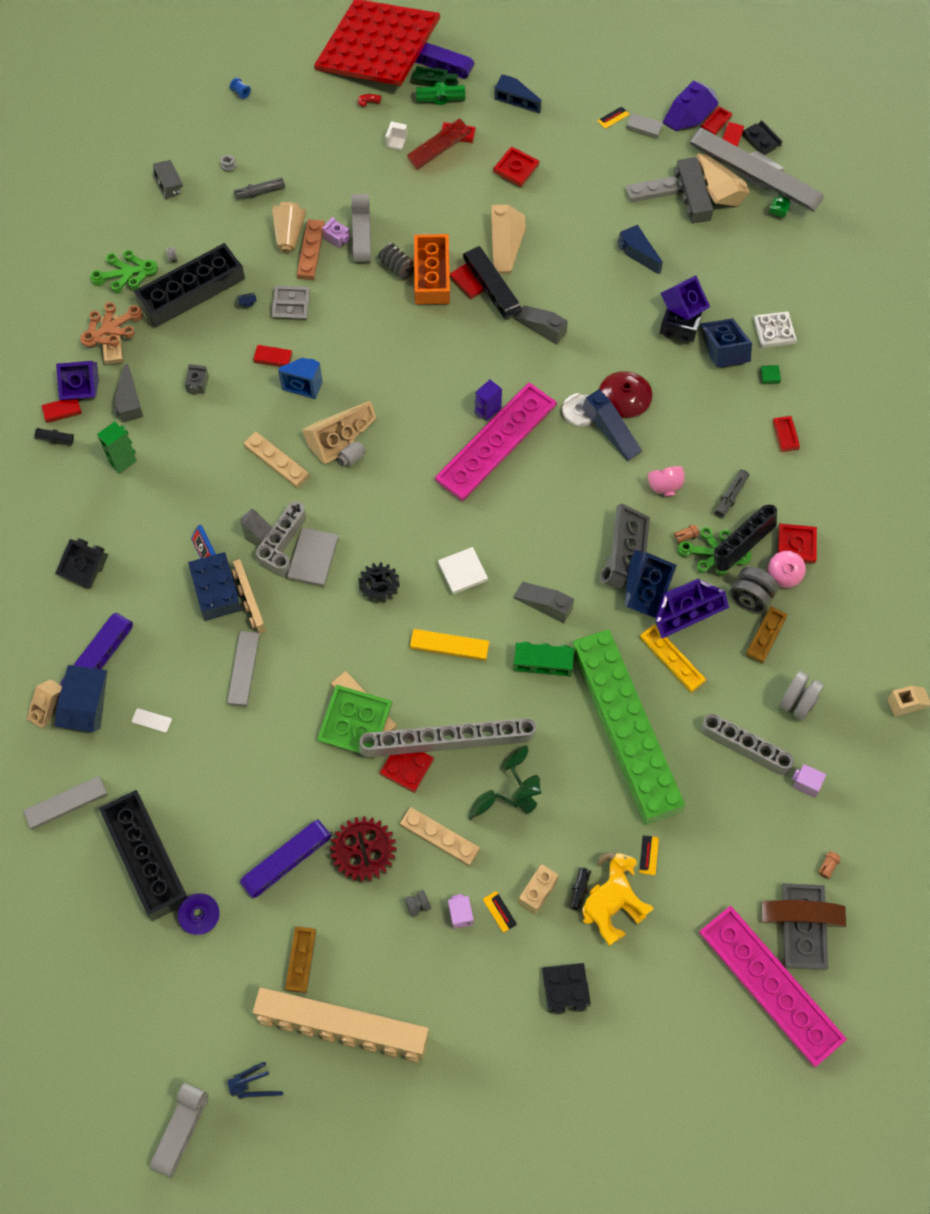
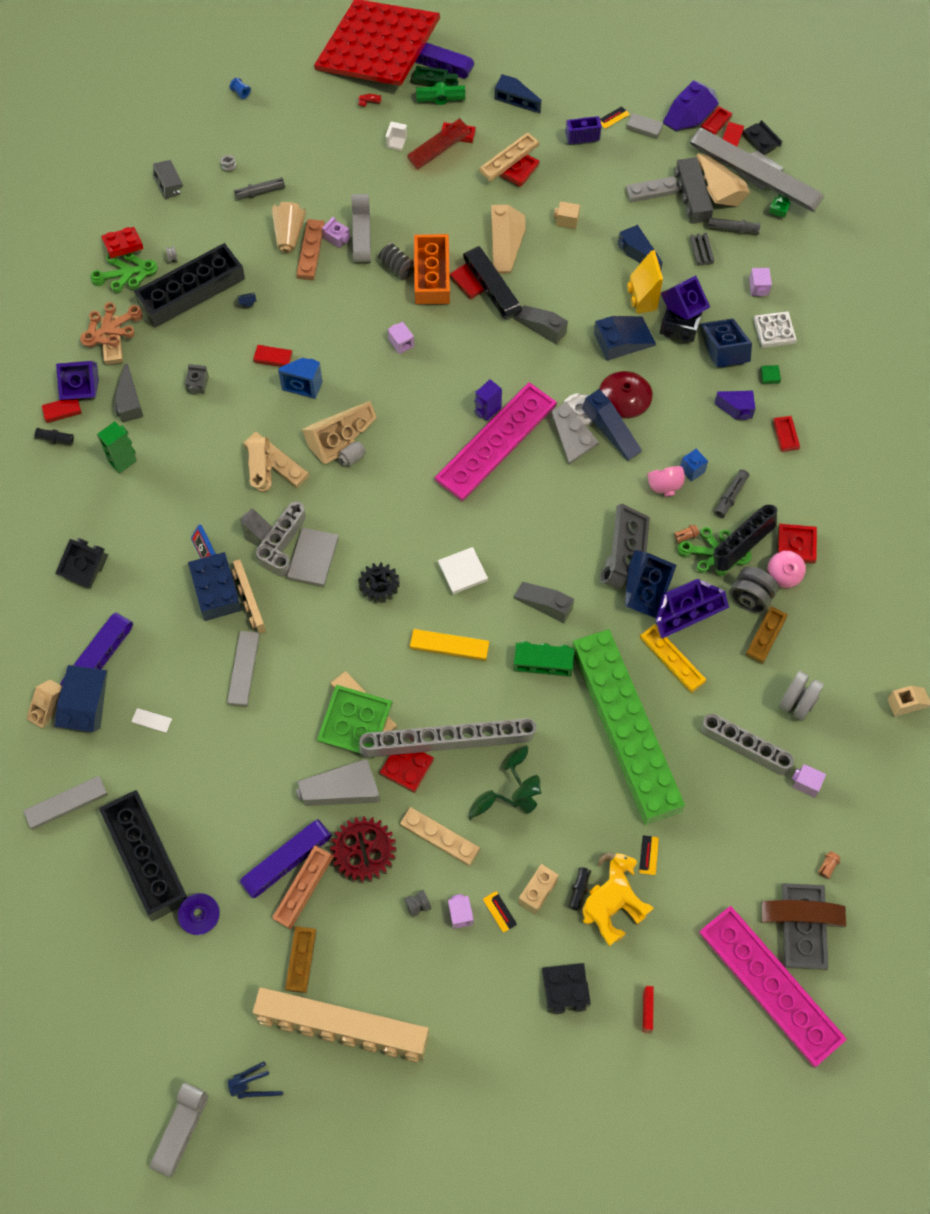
(122, 242): none -> red plate
(260, 463): none -> tan piece
(291, 302): light grey slope -> none
(302, 887): none -> nougat plate
(340, 786): none -> light grey slope
(400, 337): none -> lavender brick
(509, 157): none -> tan tile
(567, 215): none -> tan brick
(573, 433): none -> light grey wing
(583, 130): none -> dark purple brick
(622, 335): none -> dark blue slope
(646, 284): none -> yellow slope
(648, 1008): none -> red tile
(694, 464): none -> blue brick
(699, 238): none -> dark grey tile
(732, 225): none -> dark grey pin
(736, 403): none -> dark purple slope
(760, 281): none -> lavender brick

